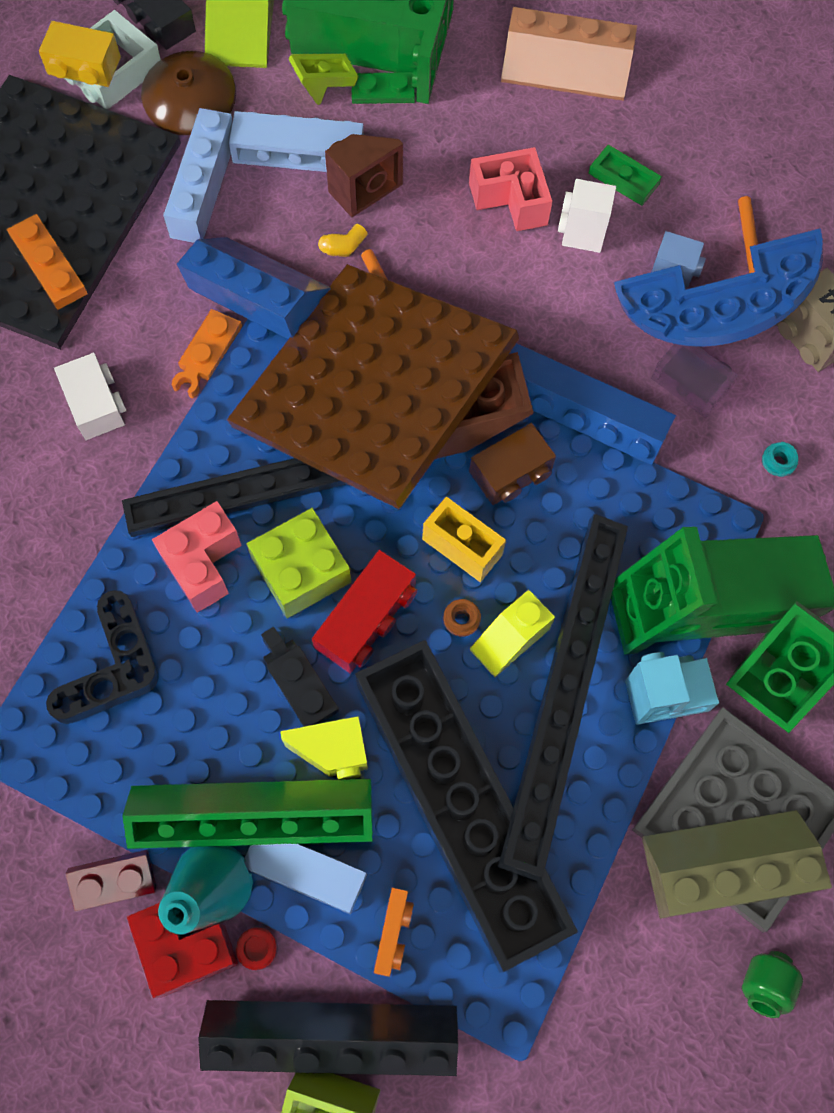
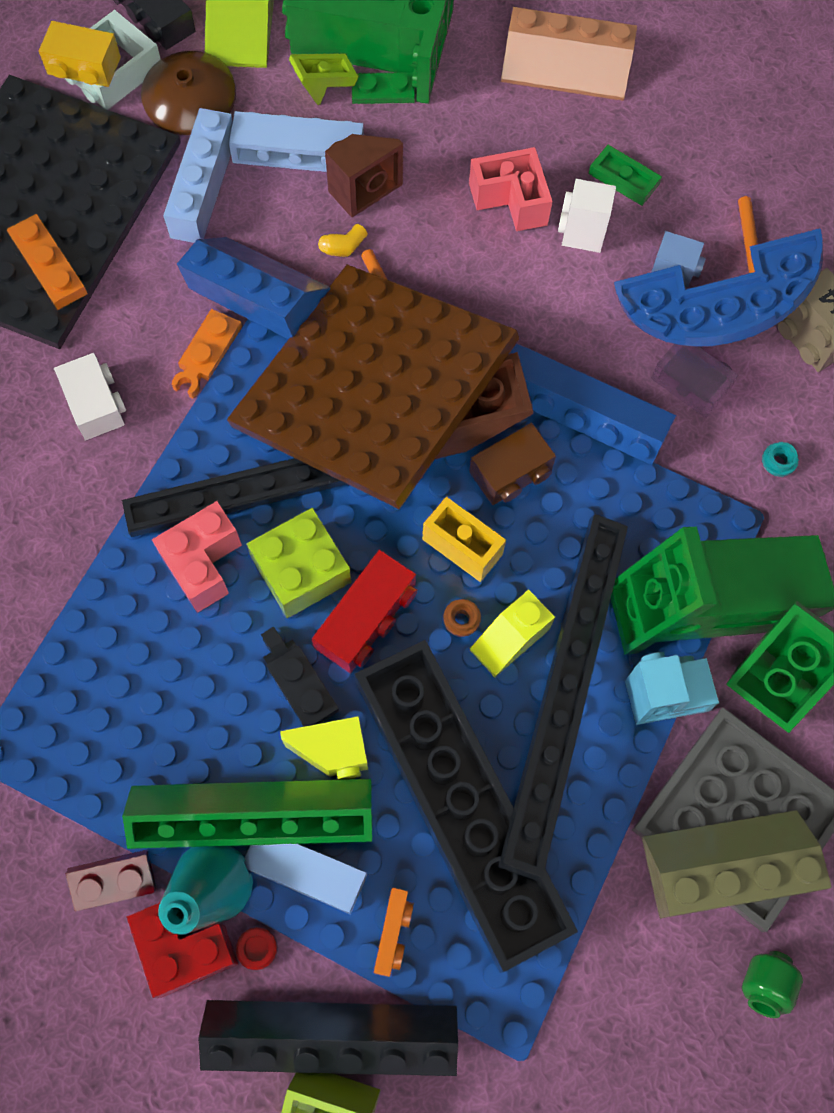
(119, 674): black beam -> none

